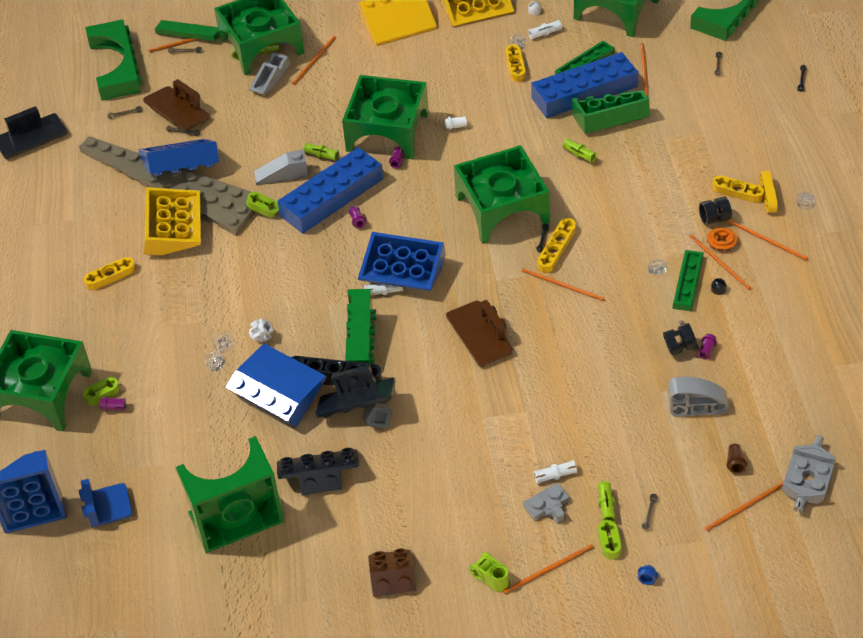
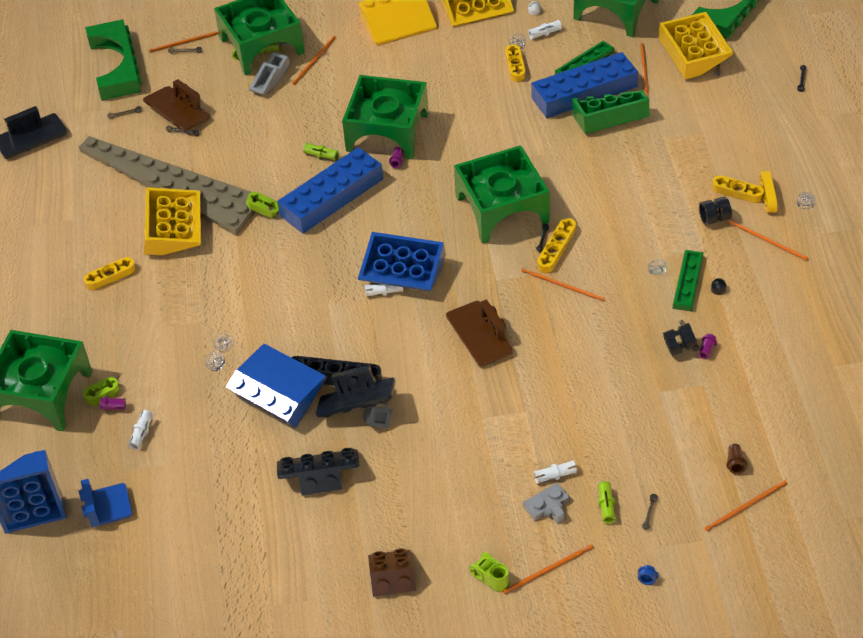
(140, 430): none -> white pin
(179, 155): blue slope -> none
(187, 30): green tile -> none
(233, 505): green piece -> none
(261, 330): white gear -> none
(285, 167): light grey slope -> none
(357, 219): magenta pin -> none
(360, 326): green wedge -> none
(455, 122): white pin -> none
(579, 150): lime pin -> none
(605, 540): lime beam -> none
(694, 44): none -> yellow slope
(696, 397): light grey beam -> none
(720, 262): orange piece -> none
(722, 233): orange gear -> none
(810, 461): light grey plate -> none

